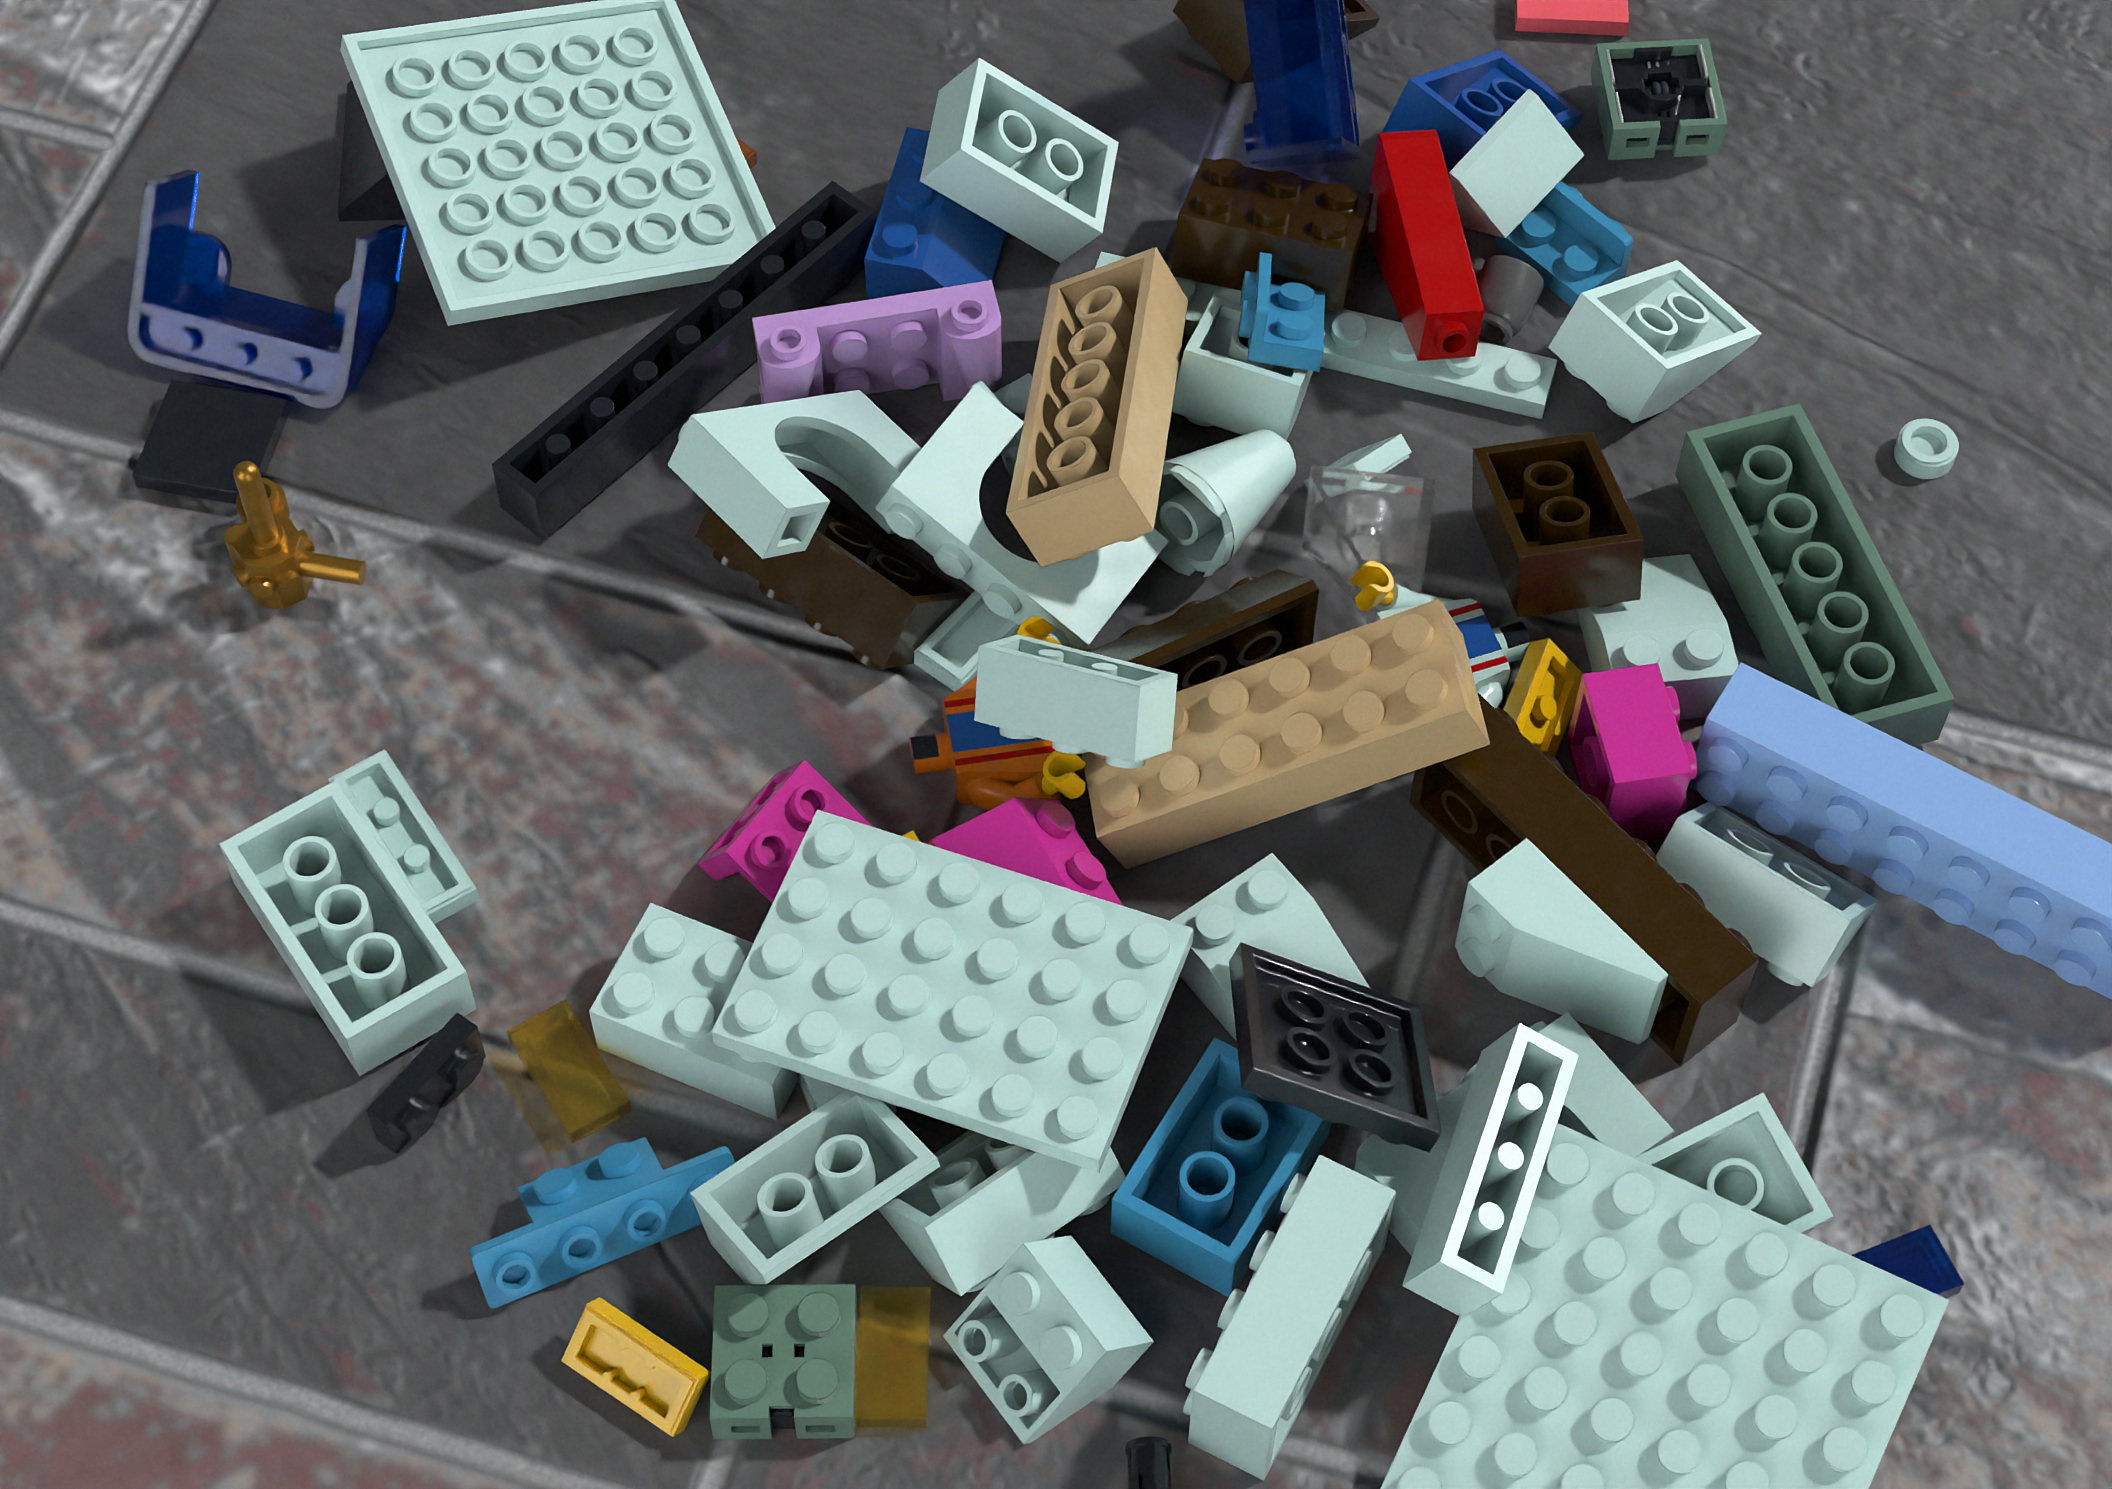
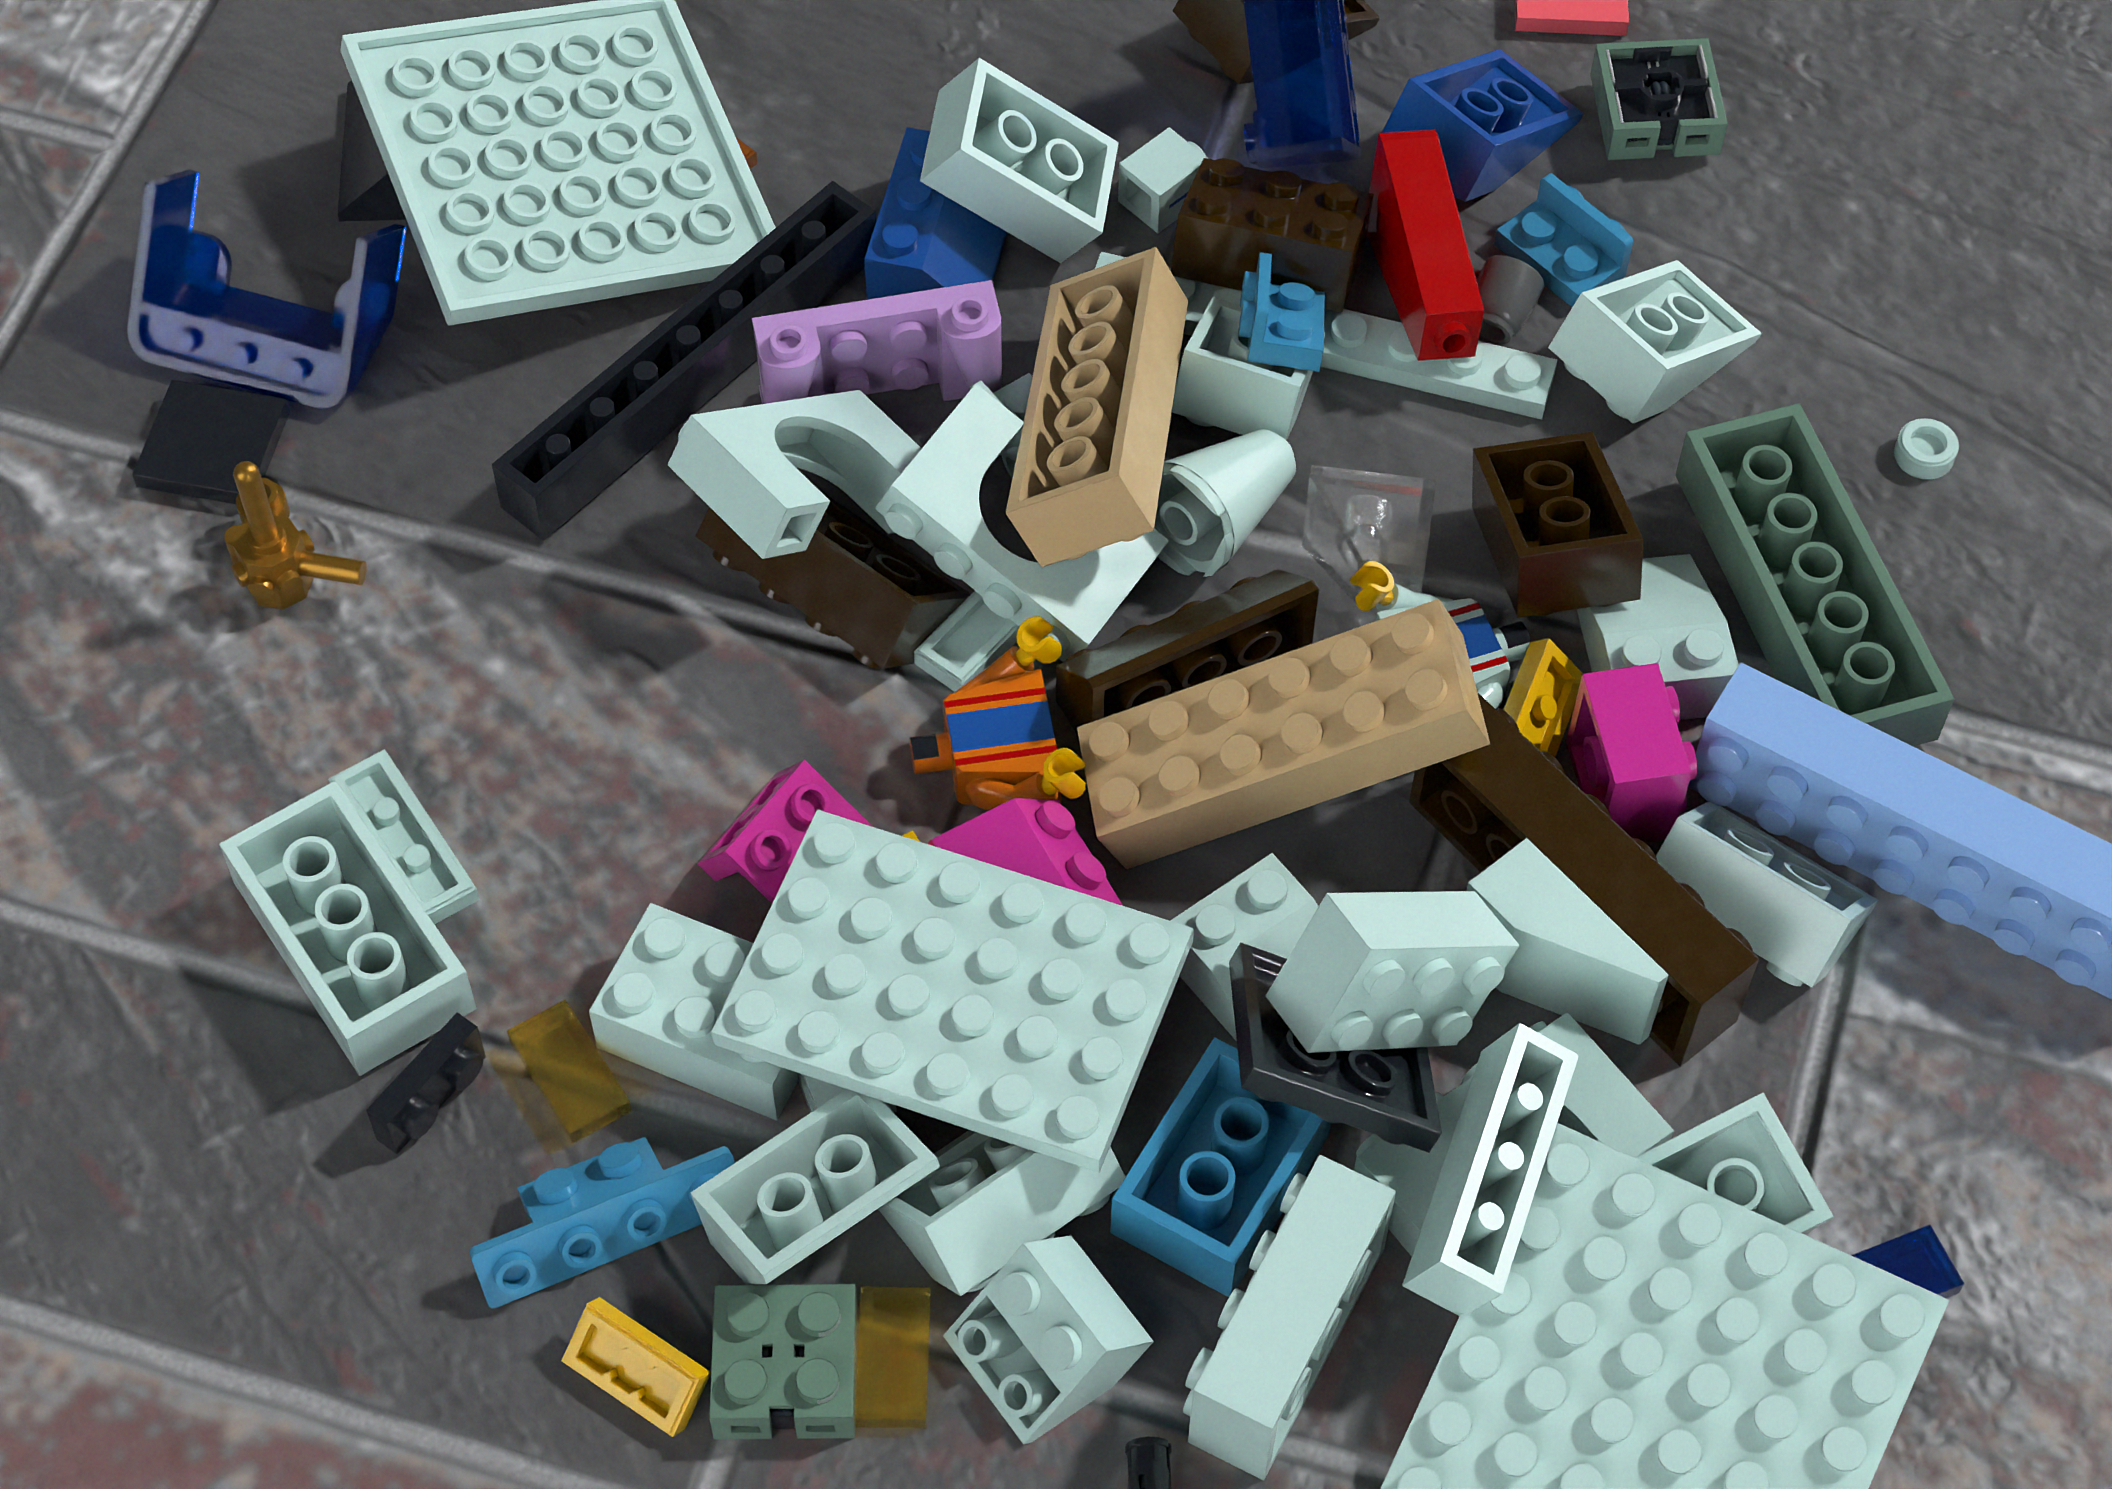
(1075, 700): light aqua brick -> none
(1159, 178): none -> light aqua brick
(1375, 457): light aqua tile -> none
(1391, 970): none -> light aqua brick
(1512, 167): light aqua slope -> none

